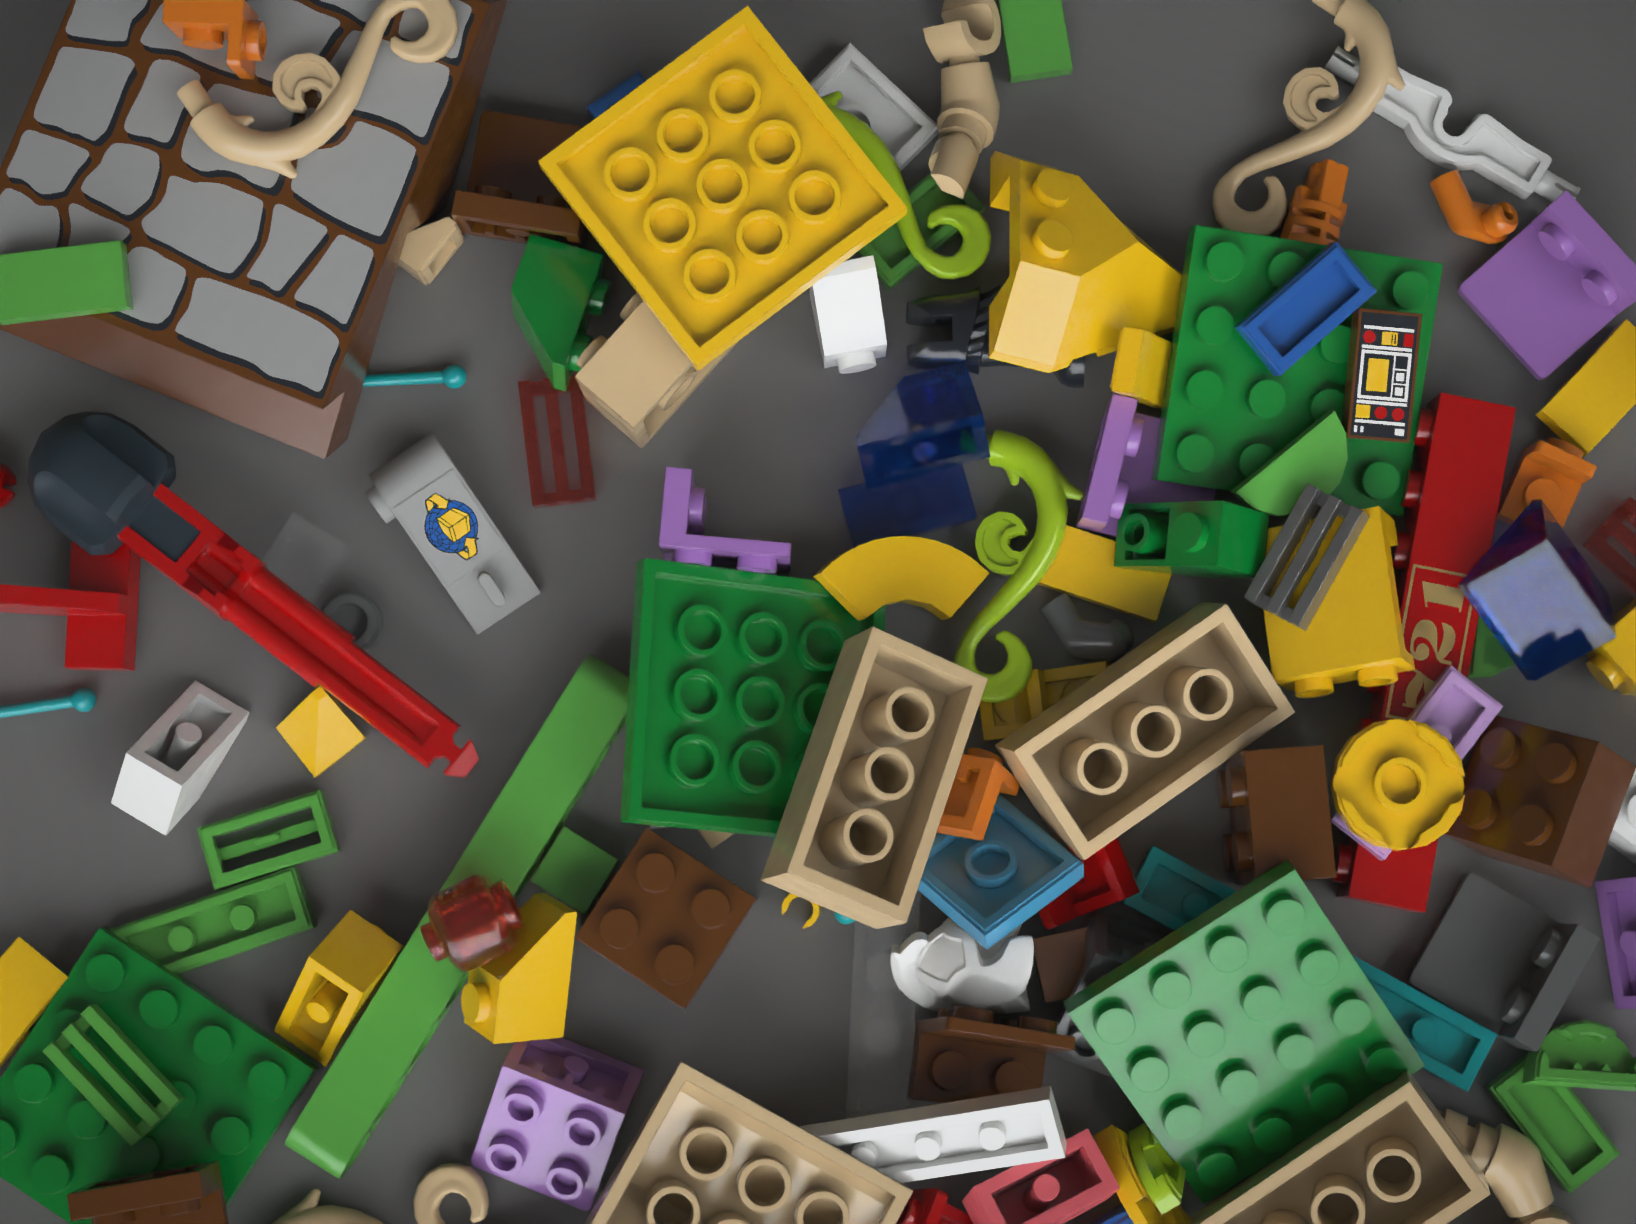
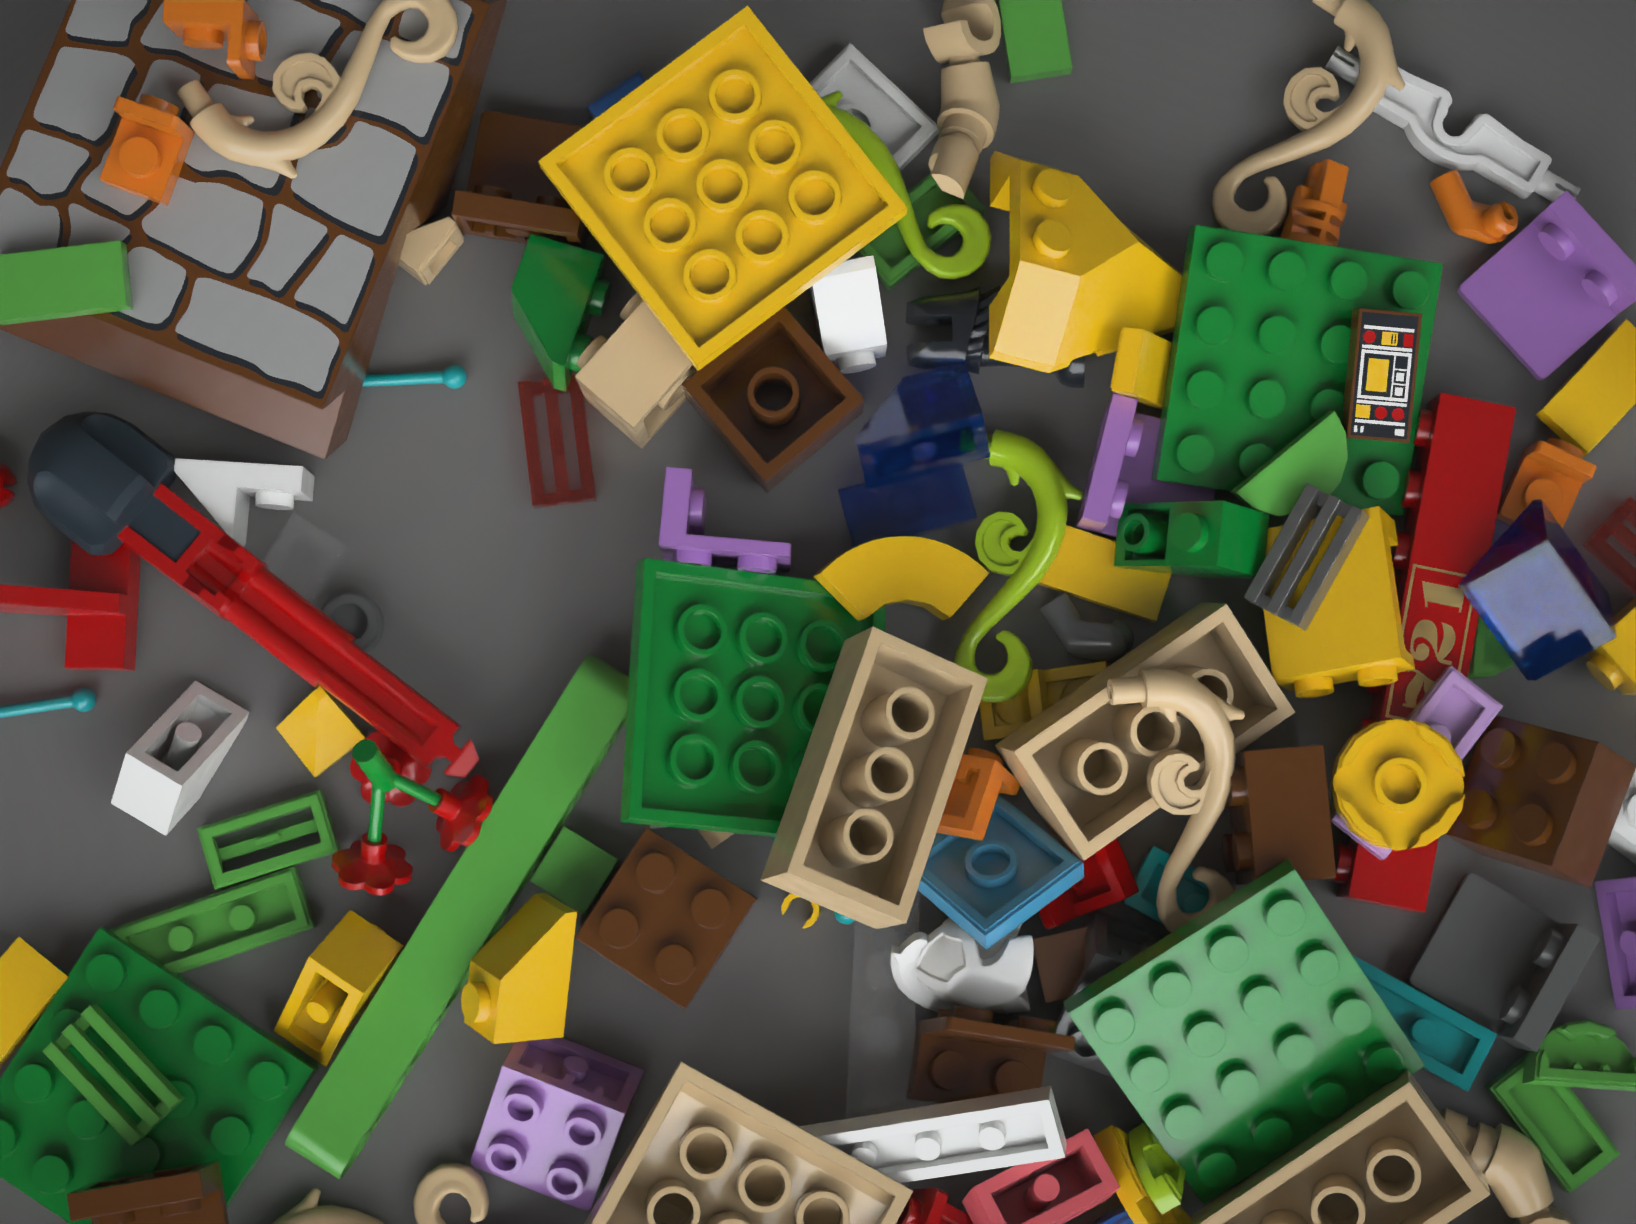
(147, 148): none -> orange bracket
(227, 488): none -> white slope
(396, 777): none -> red plant
(452, 532): light grey door -> none
(472, 922): clear red head -> none
(774, 398): none -> reddish brown brick
(1206, 800): none -> tan plant
(1305, 308): blue tile -> none

